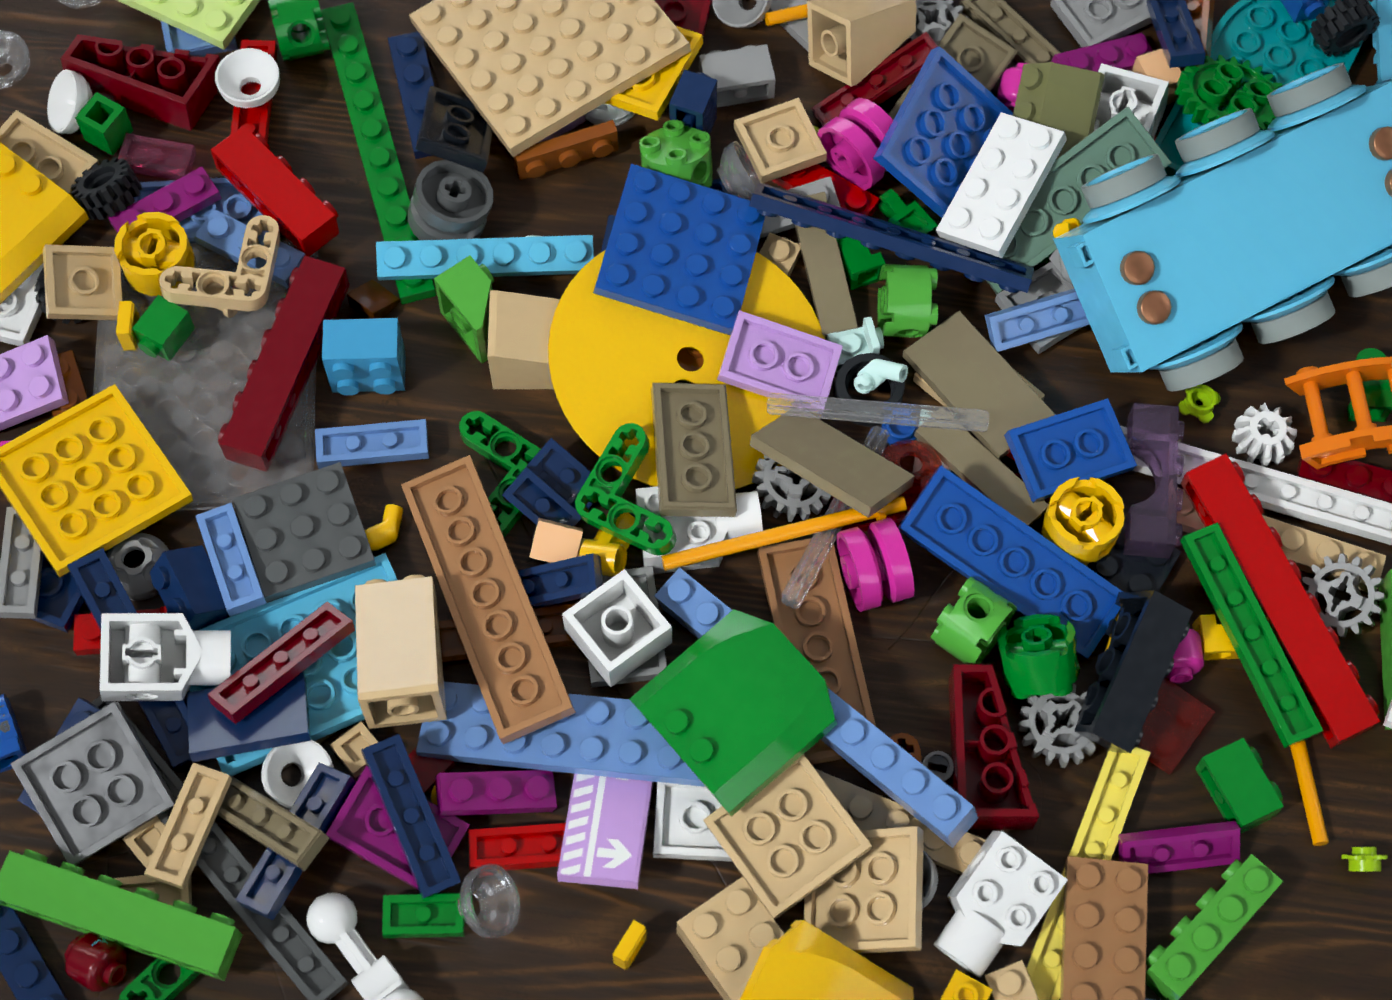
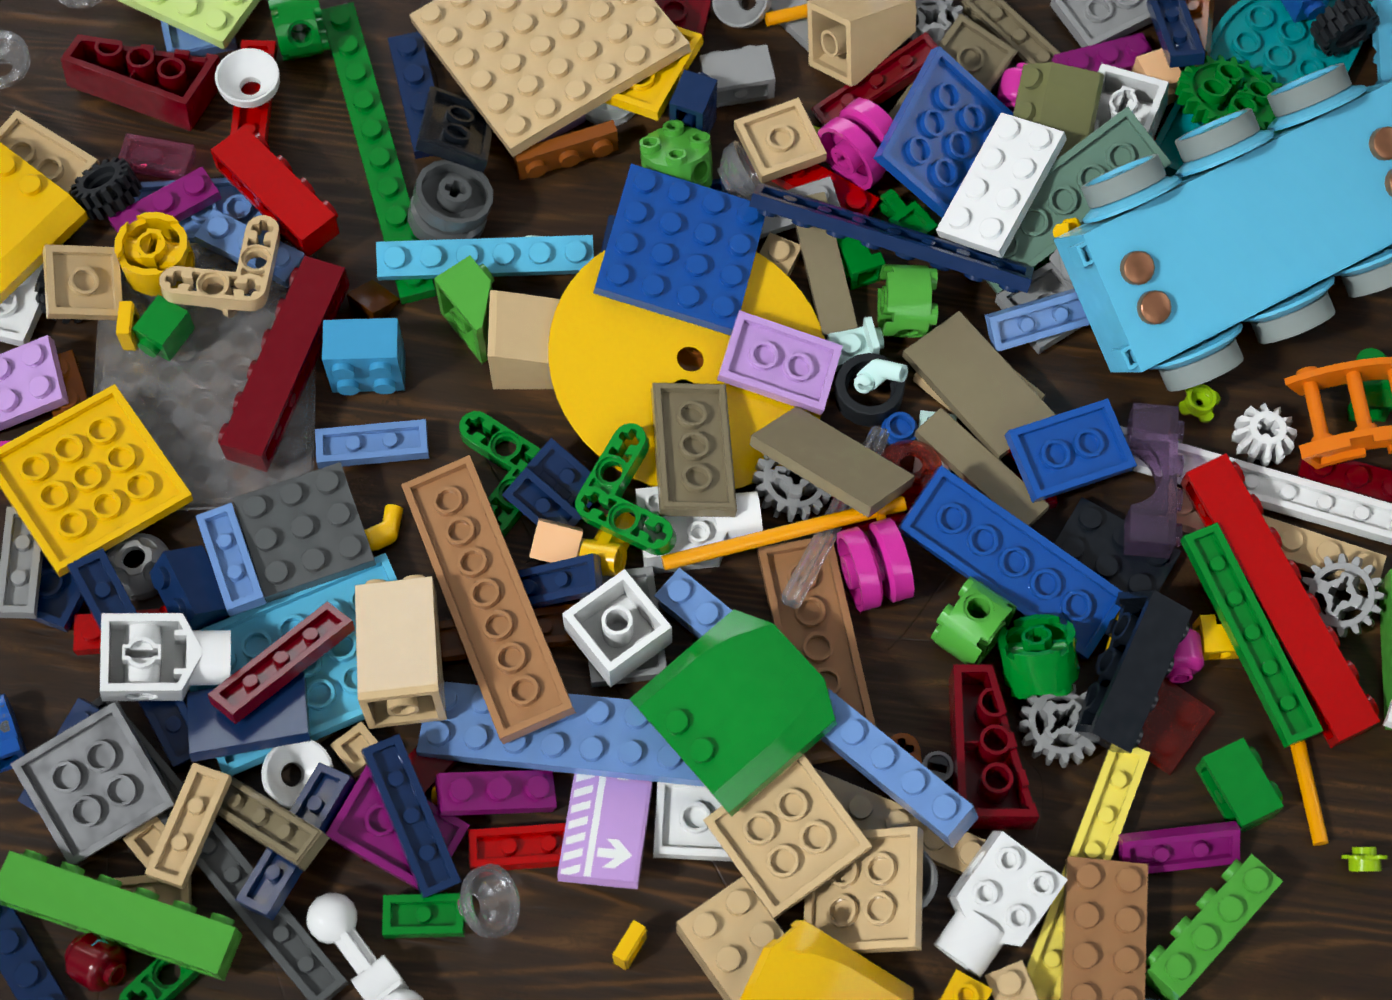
(66, 99): white piece -> none
(104, 123): green brick -> none
(878, 412): clear axle -> none
(1084, 518): yellow brick -> none

